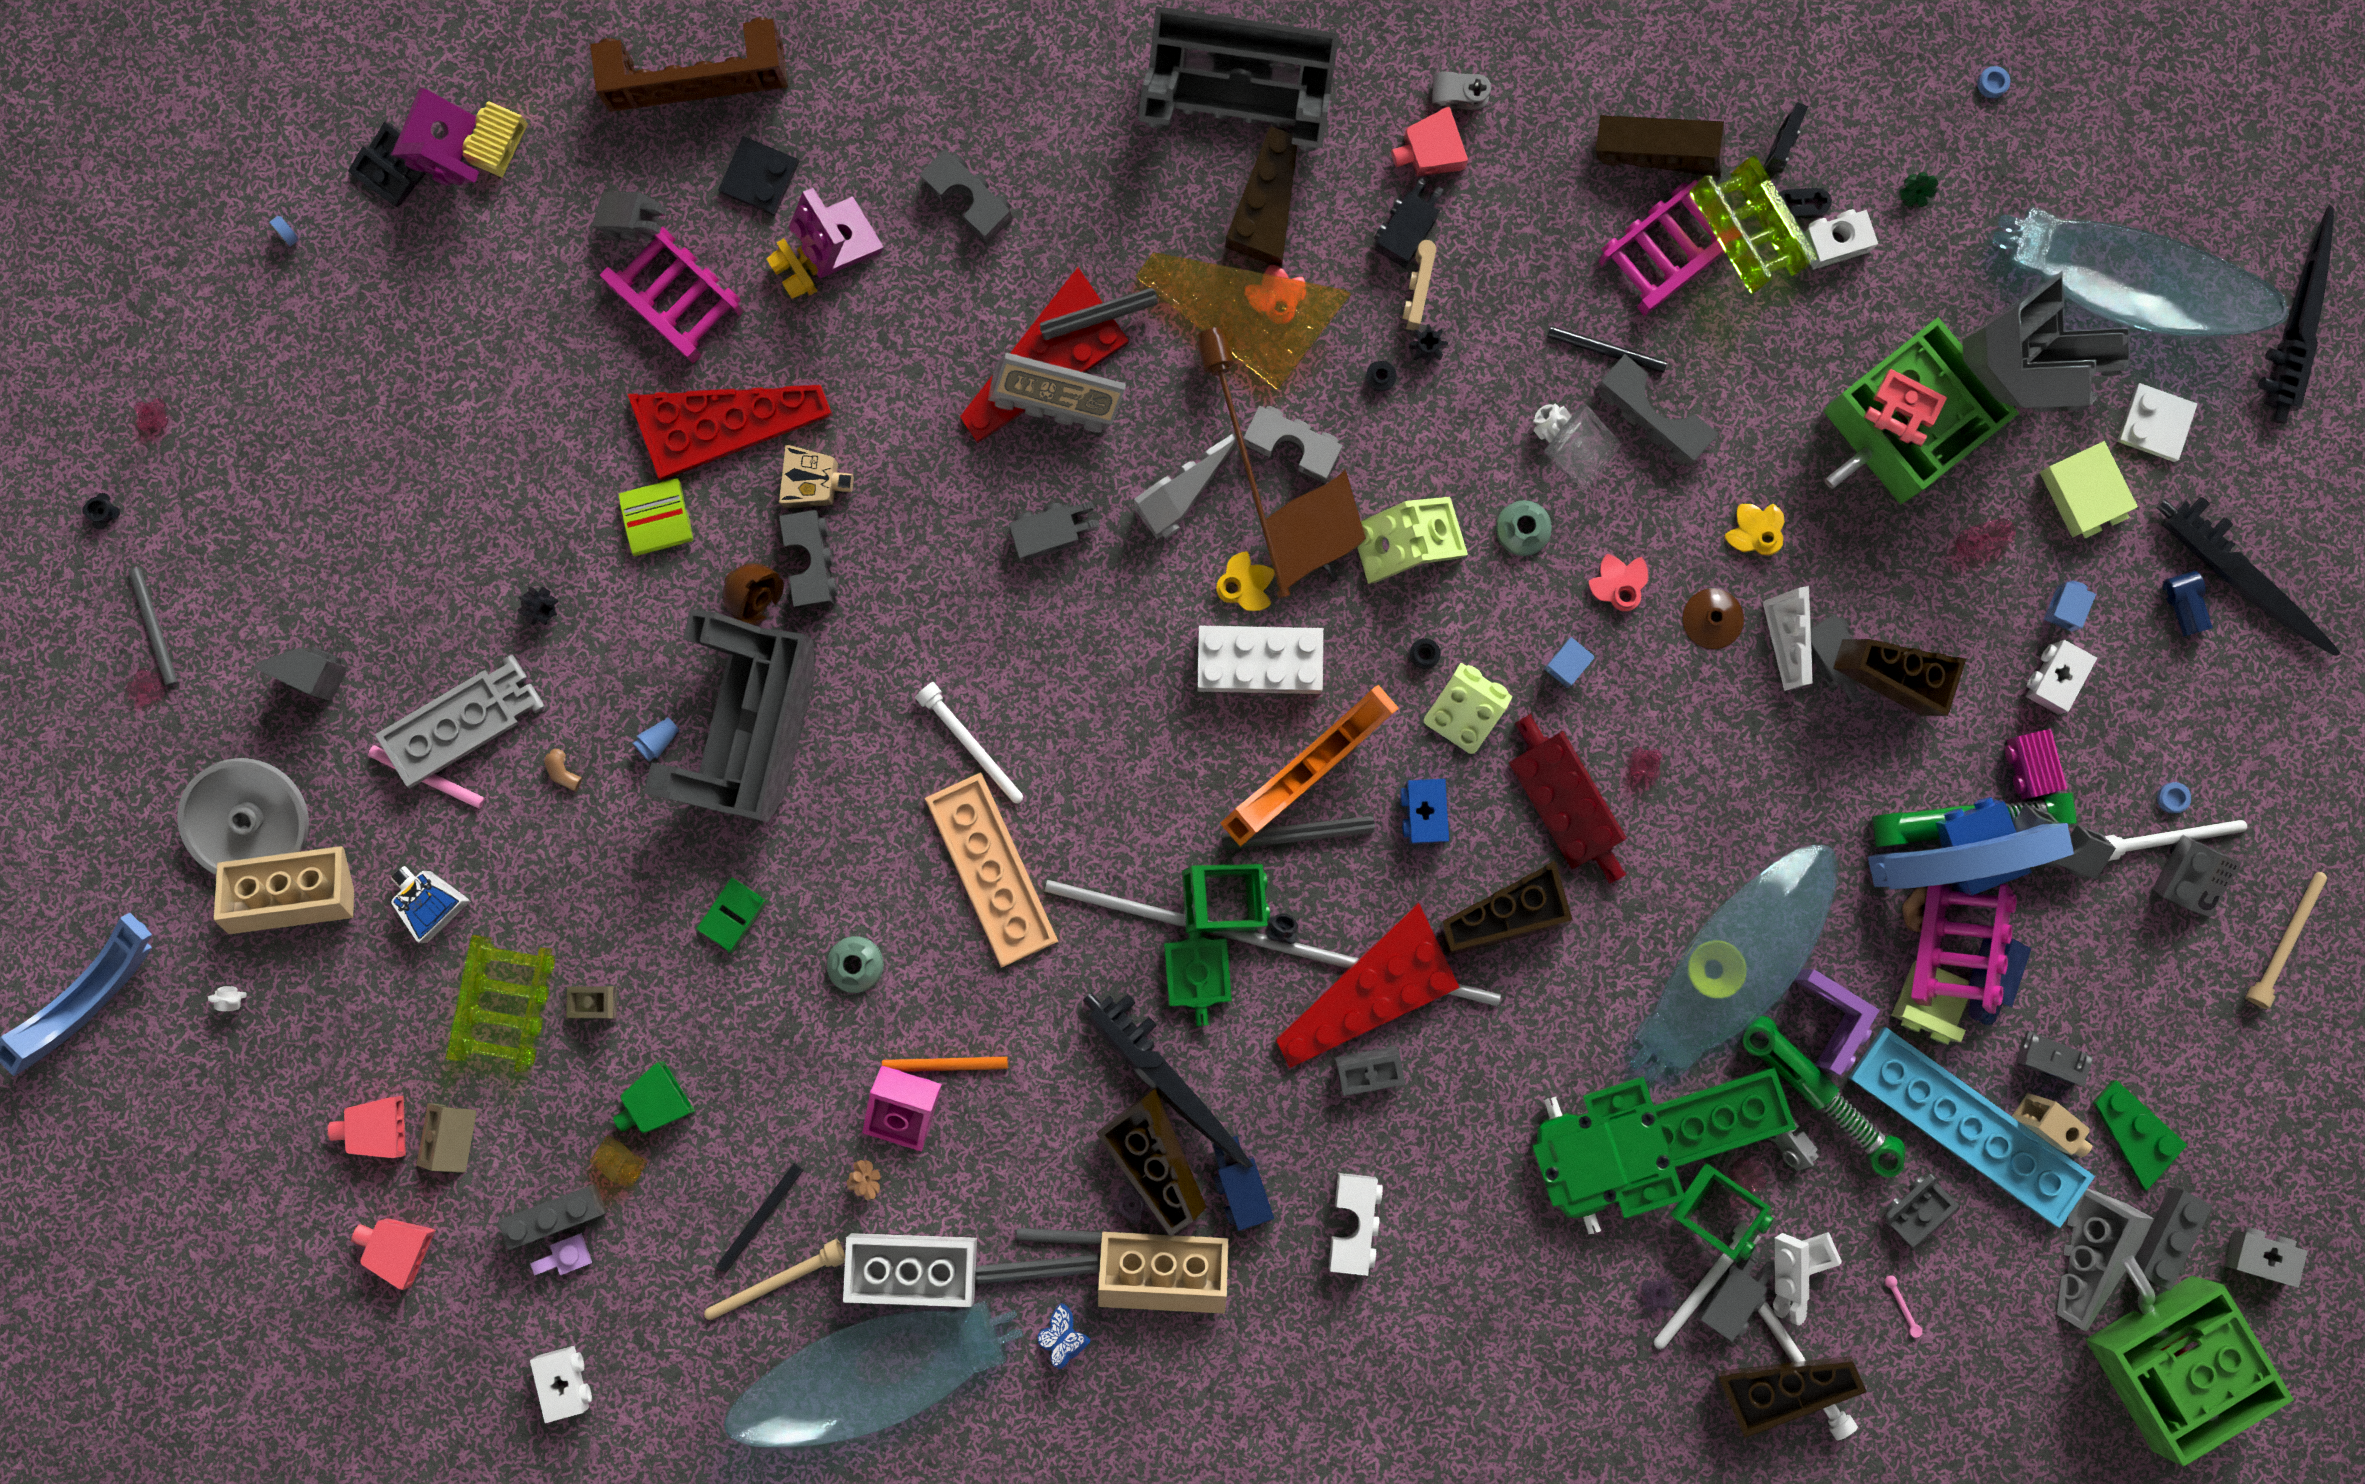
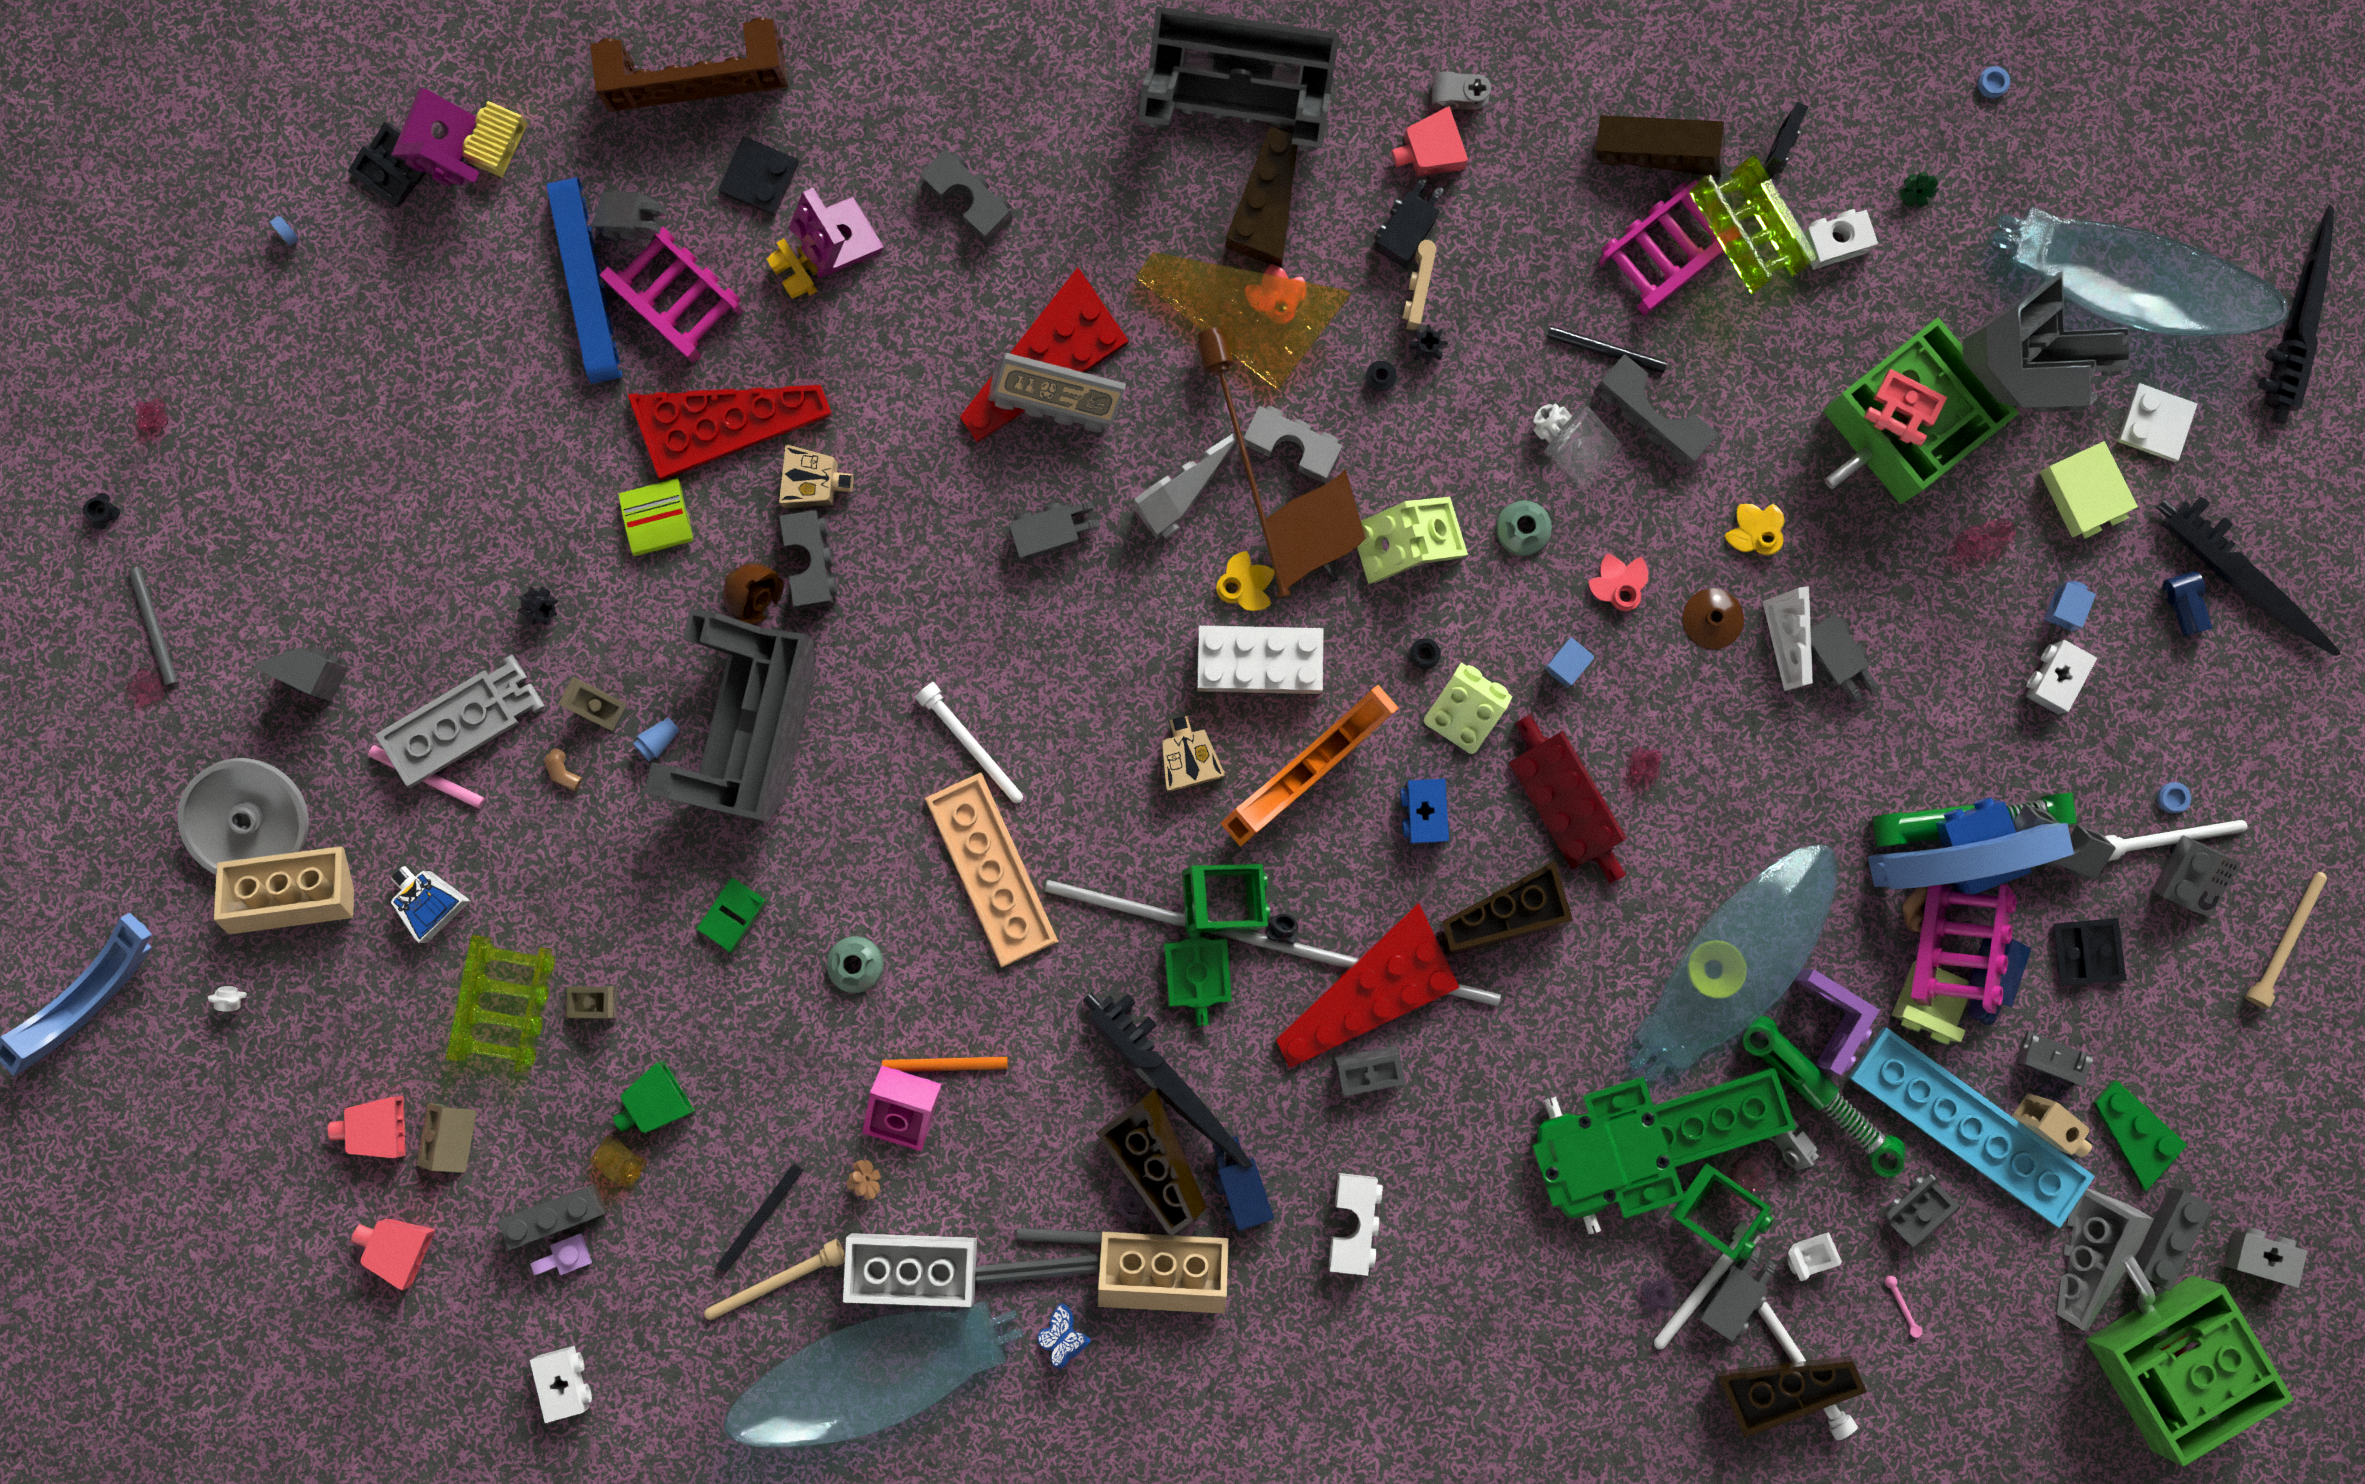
(583, 281): none -> blue beam
(592, 703): none -> dark tan slope
(1098, 313): dark grey axle -> none
(1189, 757): none -> tan torso
(1304, 832): dark grey axle -> none
(1791, 1278): white hinge -> none
(1805, 195): black beam -> none
(1906, 675): dark brown wedge -> none
(2035, 764): dark pink brick -> none
(2089, 951): none -> black slope

